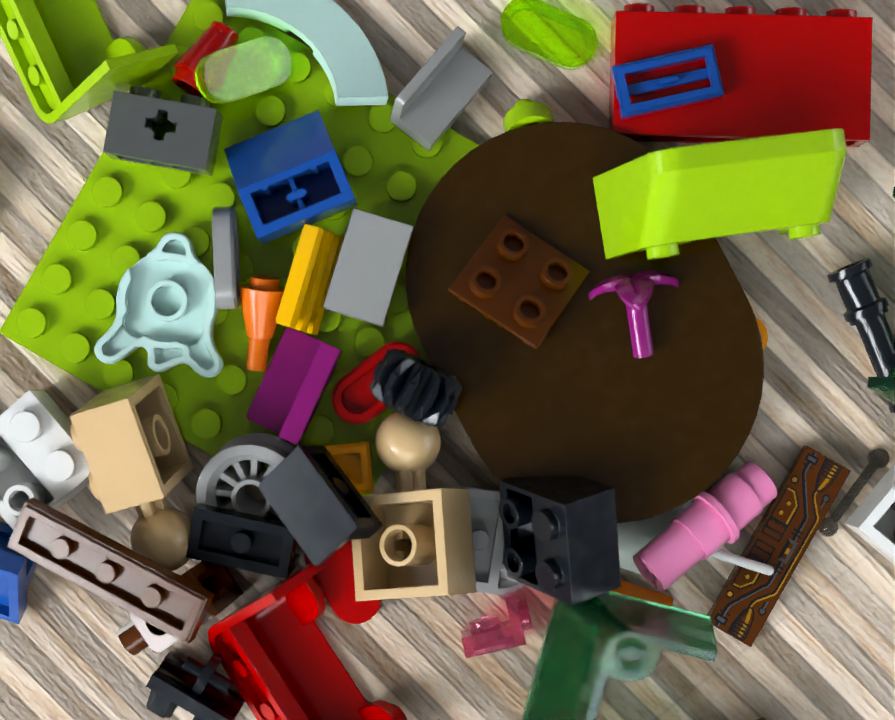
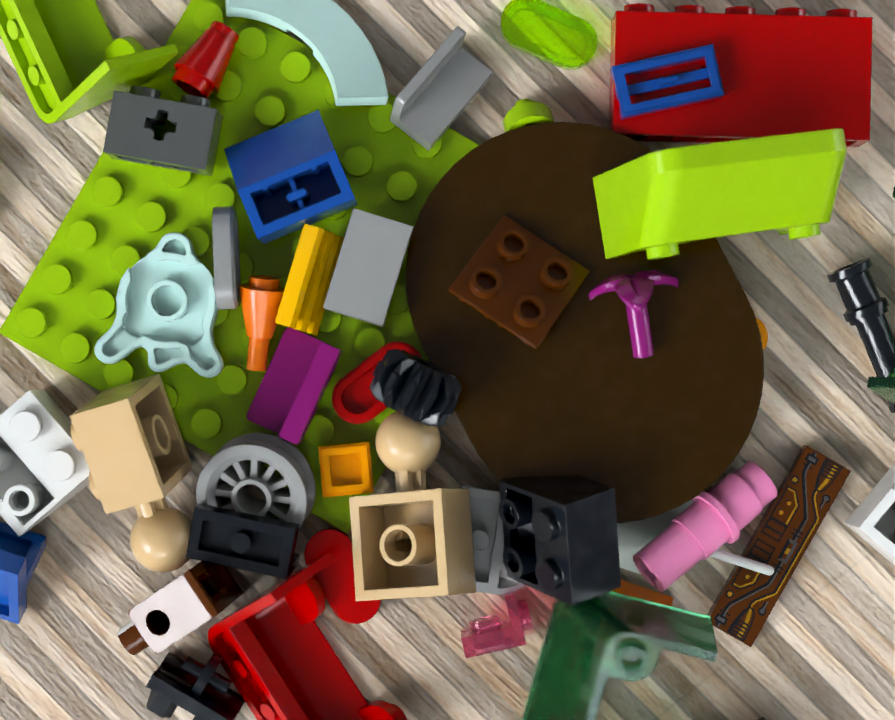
(110, 570): tile -> none
(243, 69): clear neon green tile -> none
(318, 503): black panel -> none
(876, 459): clear smoke hinge -> none

